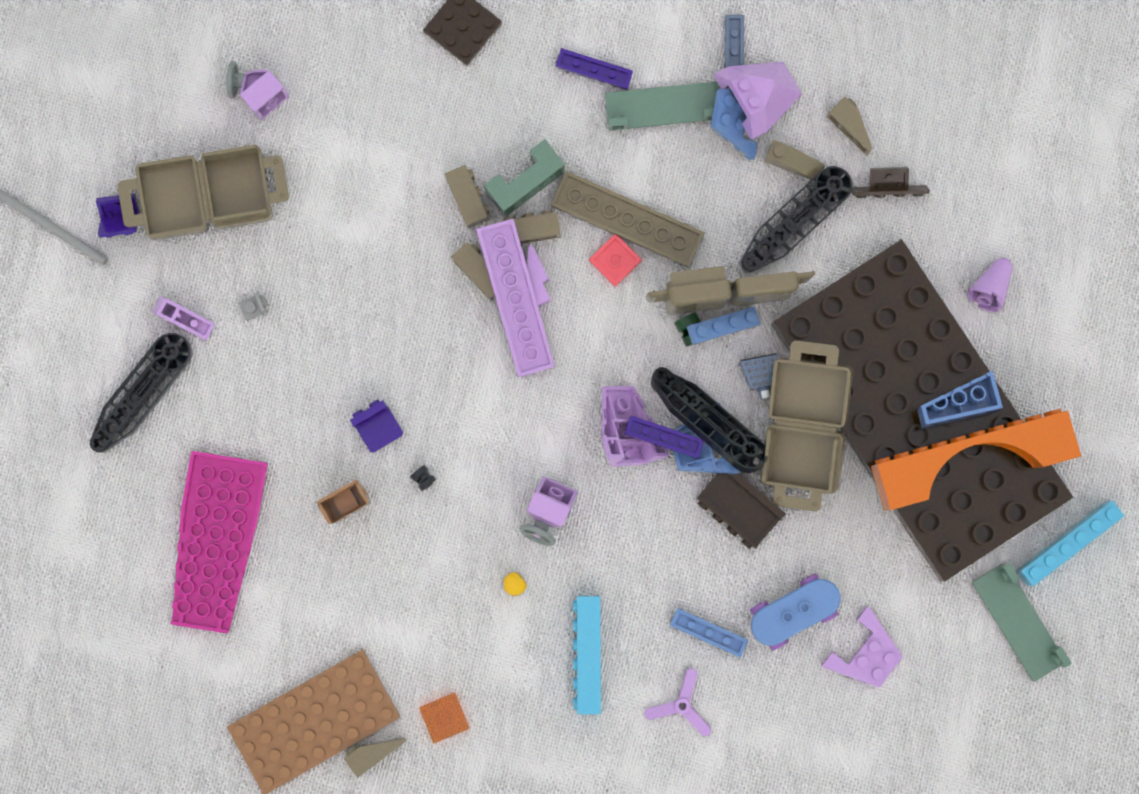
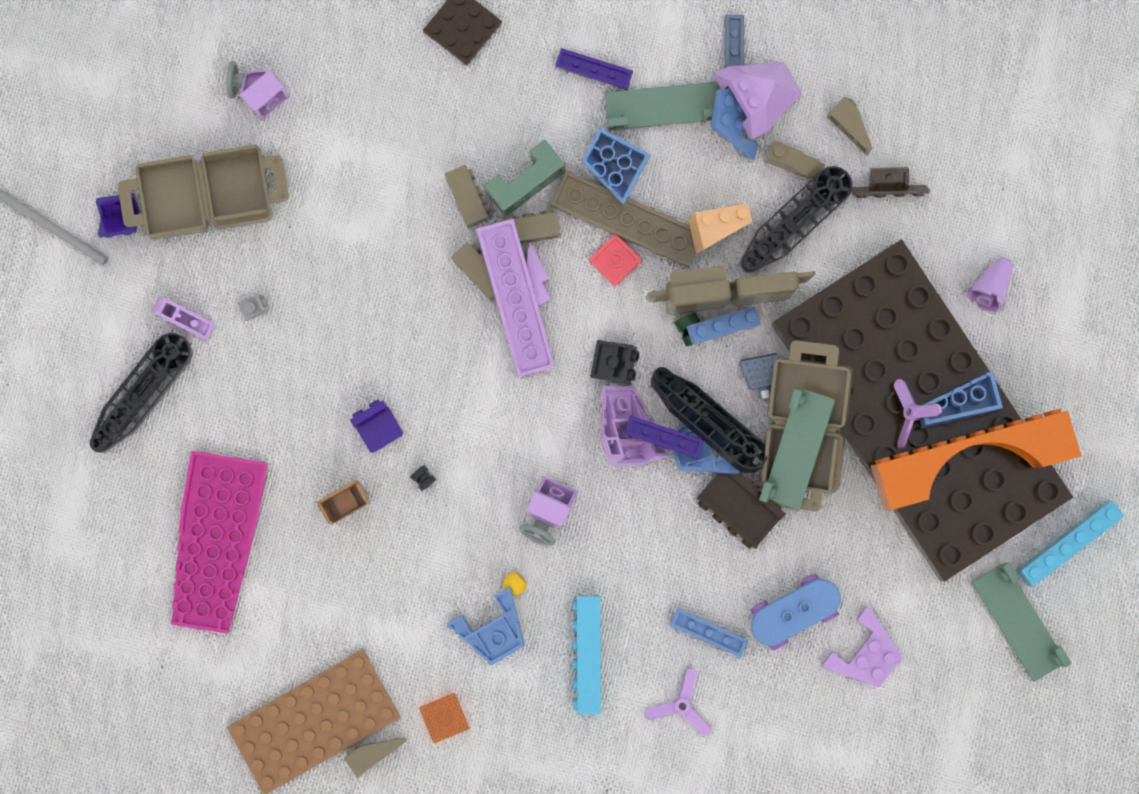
(497, 637): none -> medium blue wing
(614, 362): none -> black plate
(615, 163): none -> medium blue wedge
(716, 224): none -> light nougat wedge
(798, 448): none -> sand green bracket
(912, 411): none -> lavender piece

